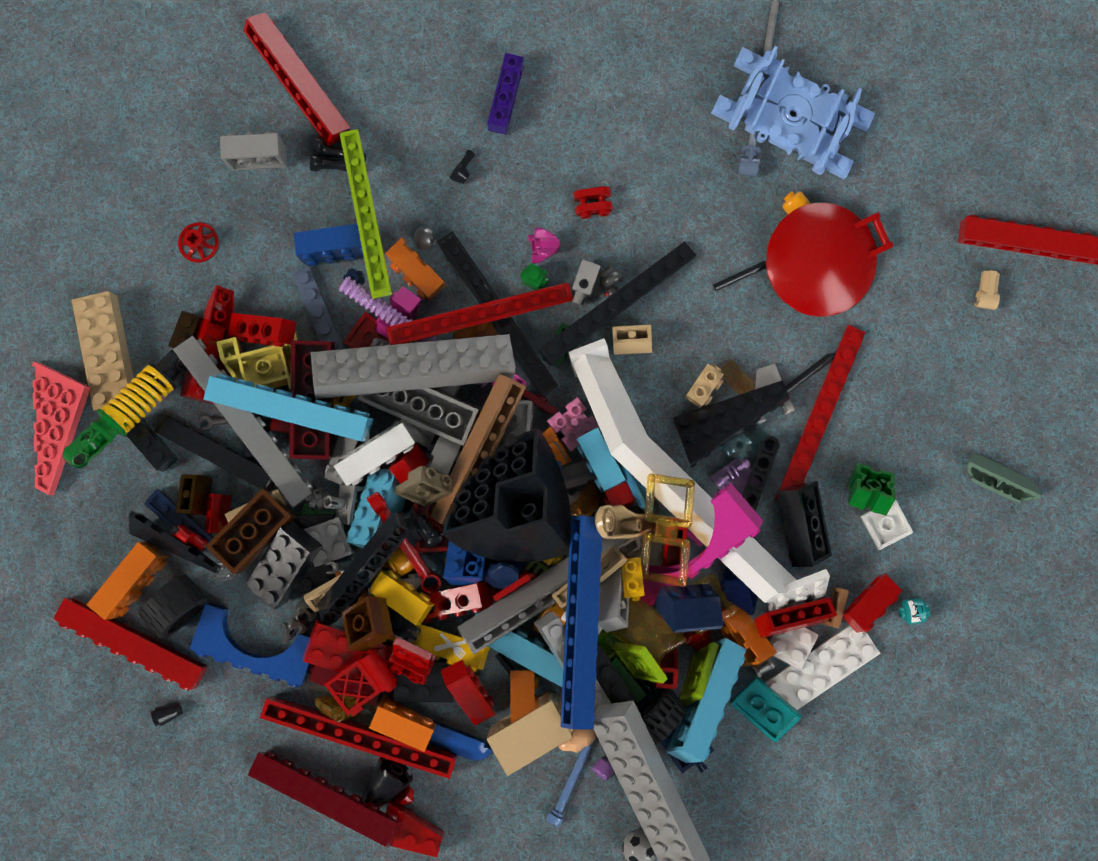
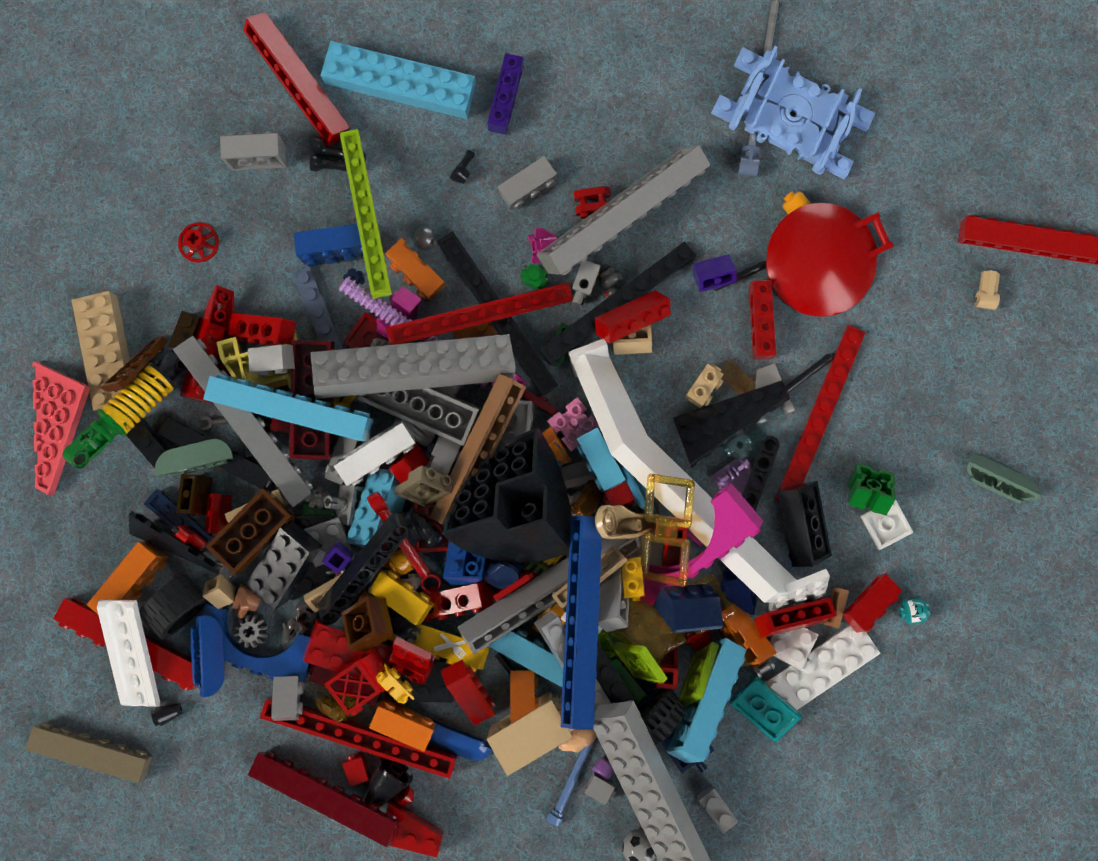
(88, 752): none -> dark tan brick
(128, 653): none -> white plate
(134, 365): none -> reddish brown wing
(193, 458): none -> sand green brick
(207, 655): none -> blue brick
(219, 591): none -> tan brick
(245, 601): none -> nougat piece
(253, 639): none -> light grey gear
(271, 358): none -> light grey brick
(286, 698): none -> light grey brick
(338, 557): none -> dark purple brick
(356, 769): none -> red brick
(398, 79): none -> medium azure brick
(401, 689): none -> yellow hinge
(527, 183): none -> light grey brick
(600, 789): none -> light grey brick
(623, 210): none -> light grey brick
(632, 316): none -> red brick
(714, 273): none -> dark purple brick
(717, 809): none -> light grey brick
(762, 320): none -> red brick

